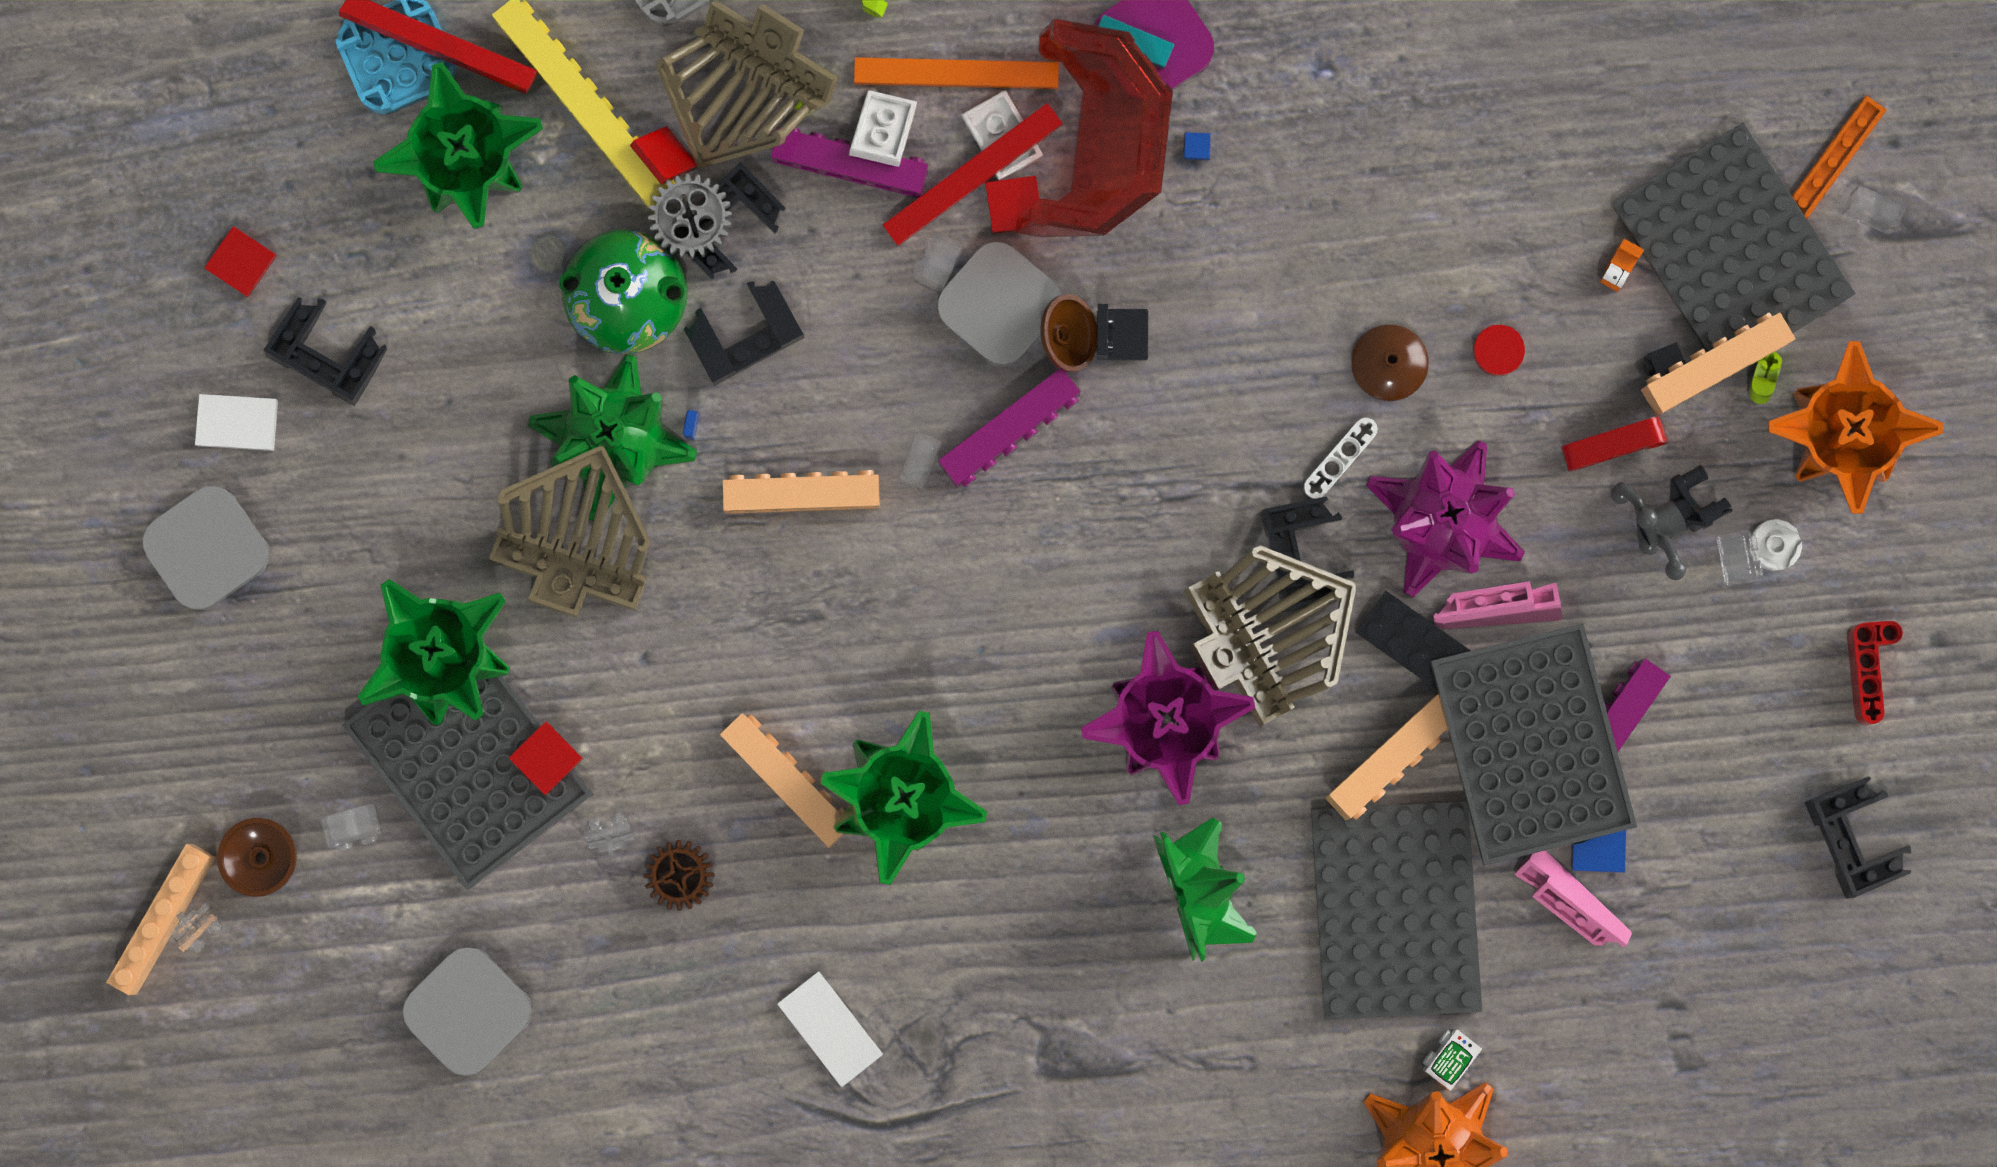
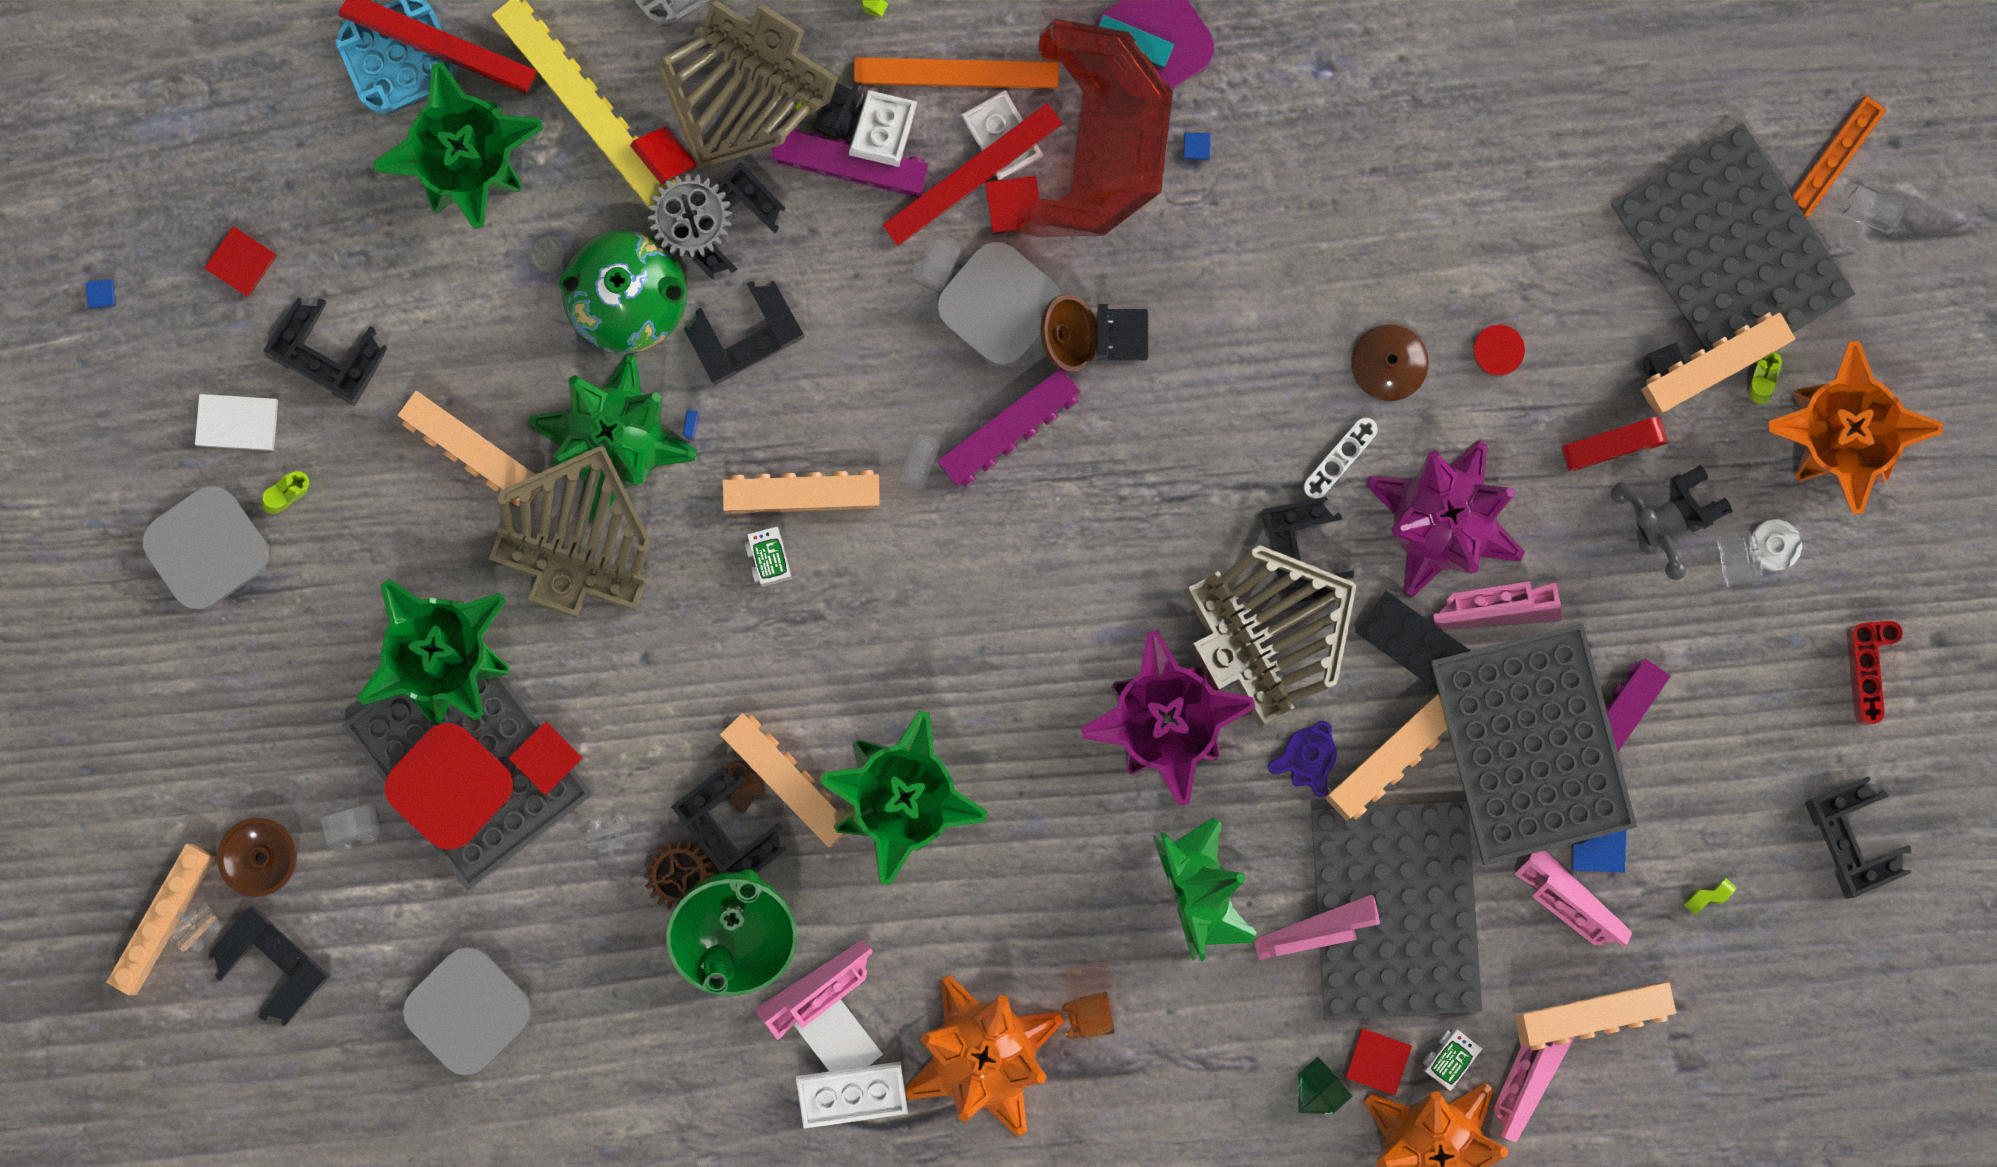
(100, 294): none -> blue tile
(257, 930): none -> black wedge
(276, 501): none -> lime piece
(448, 786): none -> red tile
(463, 444): none -> light nougat brick
(695, 814): none -> black wedge
(752, 942): none -> green piece
(755, 786): none -> reddish brown plate
(769, 557): none -> brick
(816, 991): none -> bright pink wedge
(836, 116): none -> black bracket
(852, 1094): none -> white tile
(1010, 1060): none -> orange piece
(1089, 1016): none -> clear orange piece
(1309, 757): none -> dark purple tile
(1320, 1090): none -> clear green slope
(1321, 930): none -> bright pink wedge
(1378, 1061): none -> red tile
(1526, 1085): none -> bright pink wedge
(1595, 1014): none -> light nougat brick
(1621, 265): orange leg -> none
(1701, 898): none -> lime piece

